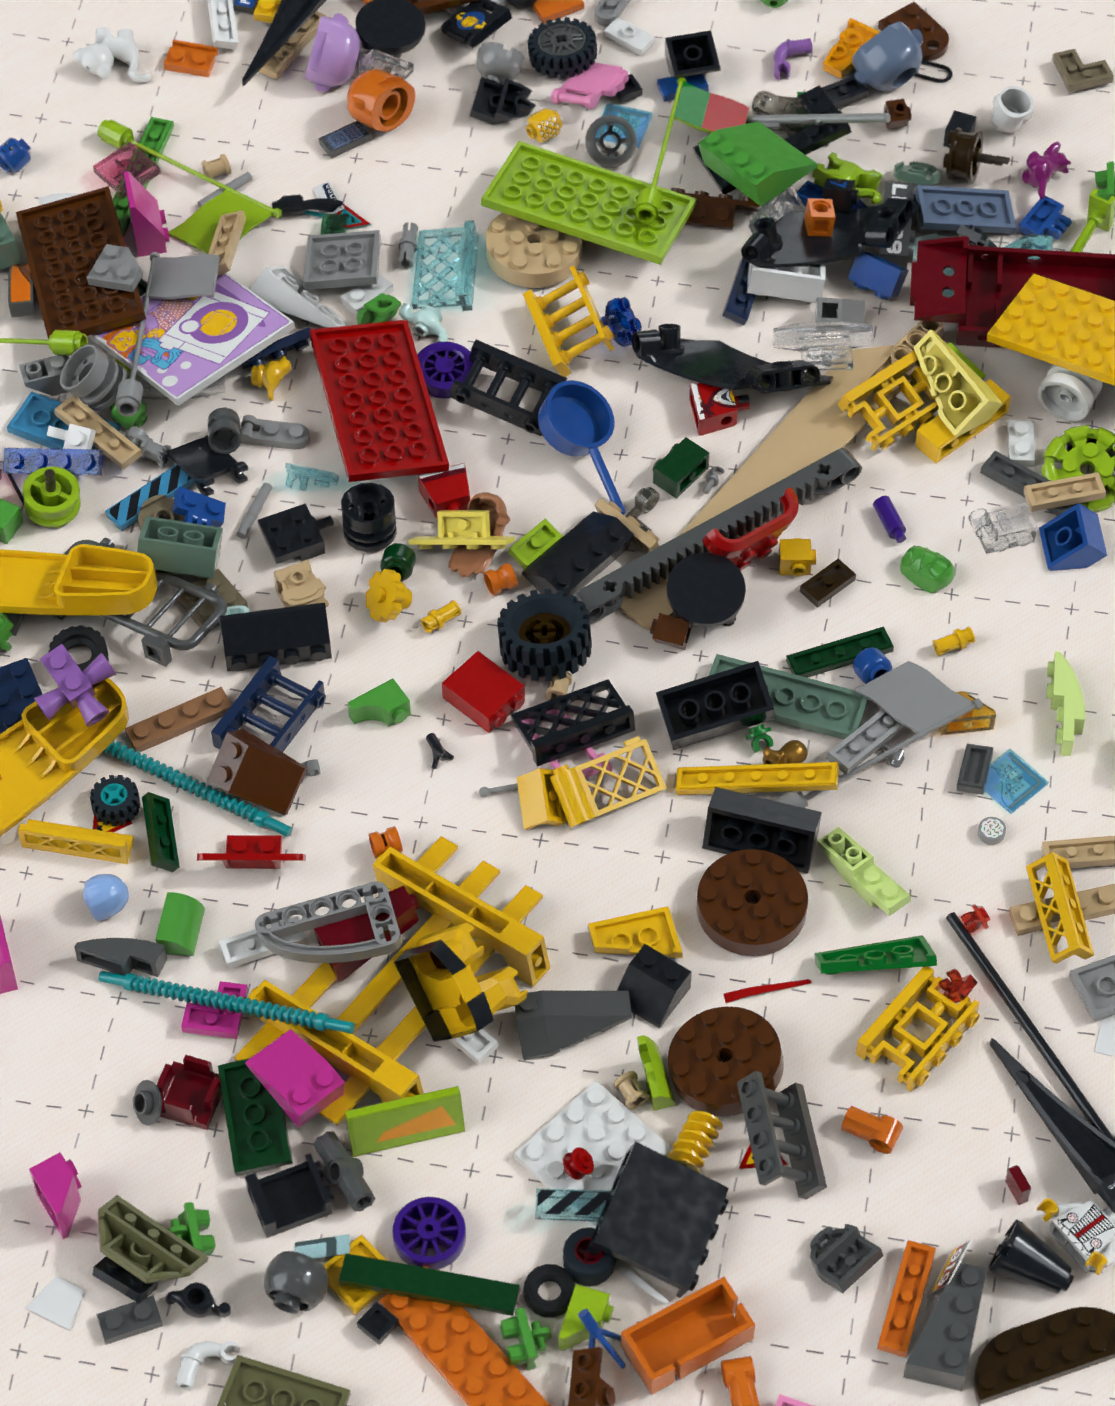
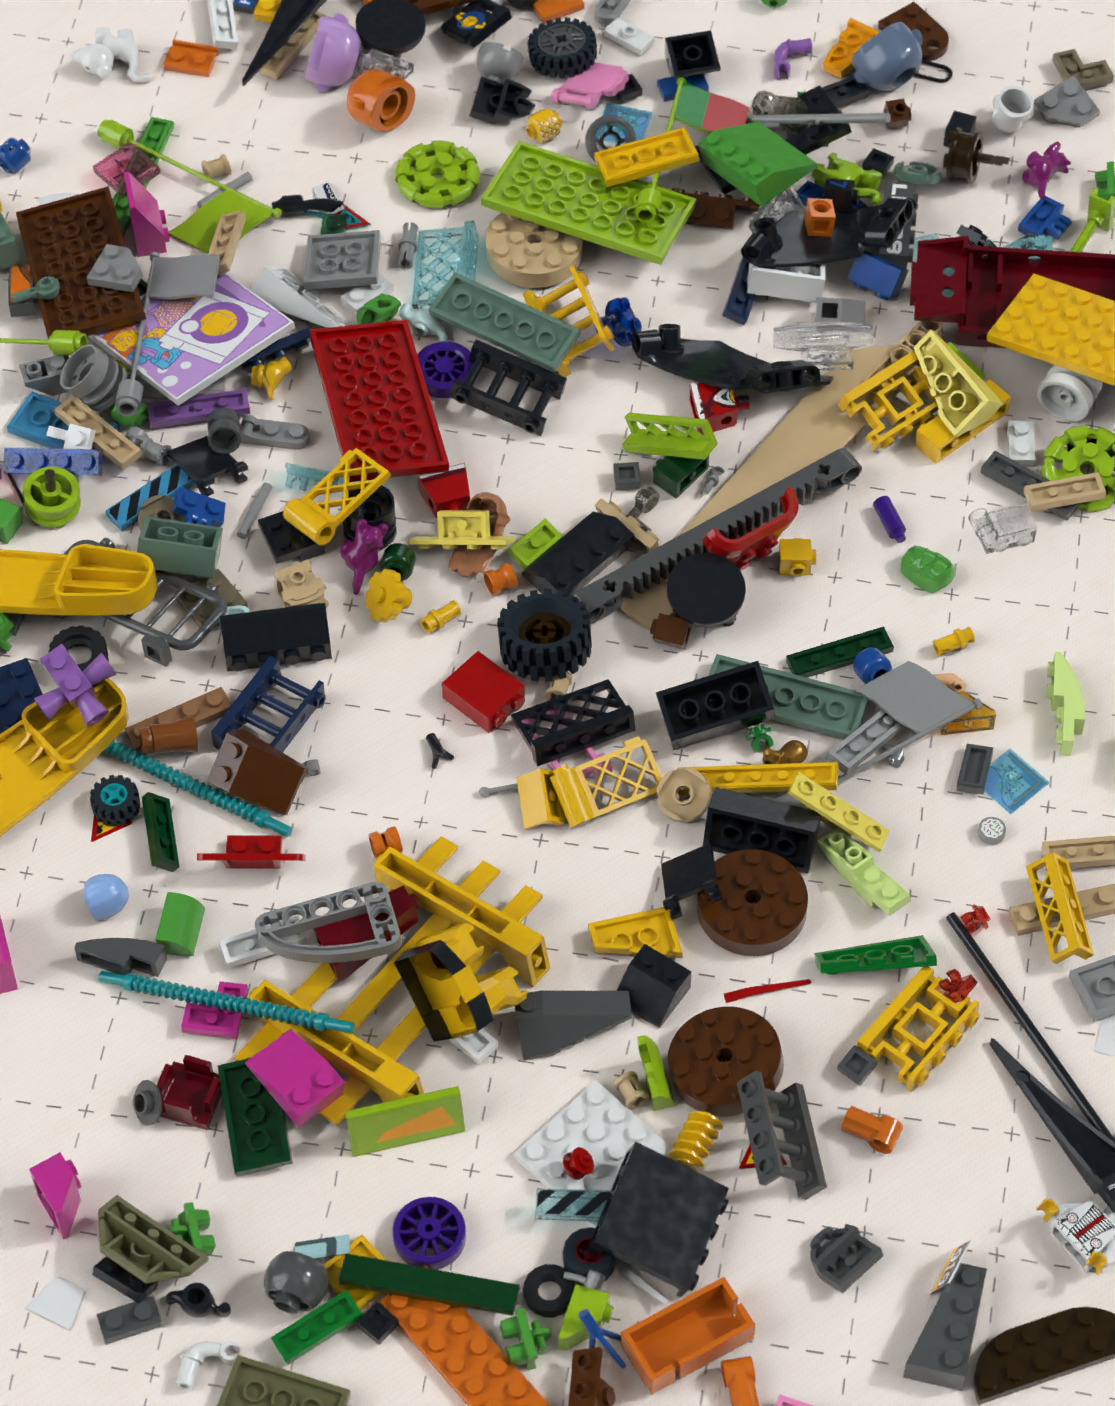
(45, 289): none -> sand green plate
(76, 841): yellow fence -> none
(169, 737): none -> dark orange plant
(196, 408): none -> medium lavender plate
(290, 1197): black panel -> none
(316, 1327): none -> green plate
(319, 523): none -> yellow piece
(344, 1171): dark grey piece -> none
(345, 139): tile -> none
(362, 552): none -> magenta animal
(382, 703): bright green arch -> none
(437, 190): none -> lime plate
(504, 322): none -> sand green plate
(577, 423): blue piece -> none
(593, 1280): none -> light grey hand
(626, 475): none -> dark grey plate
(646, 157): none -> yellow tile
(672, 441): none -> lime fence
(688, 876): none -> black flag
(699, 793): none -> tan plate
(827, 582): dark brown plate -> none
(838, 813): none -> light yellow bracket
(857, 1065): none -> dark grey plate
(878, 161): none -> black plate
(906, 1298): orange plate -> none
(951, 206): sand blue plate -> none
(952, 681): none -> light nougat arm
(1018, 1184): dark red tile -> none
(1030, 1261): black cone -> none
(1067, 104): none -> light grey plate
(1073, 539): blue slope -> none

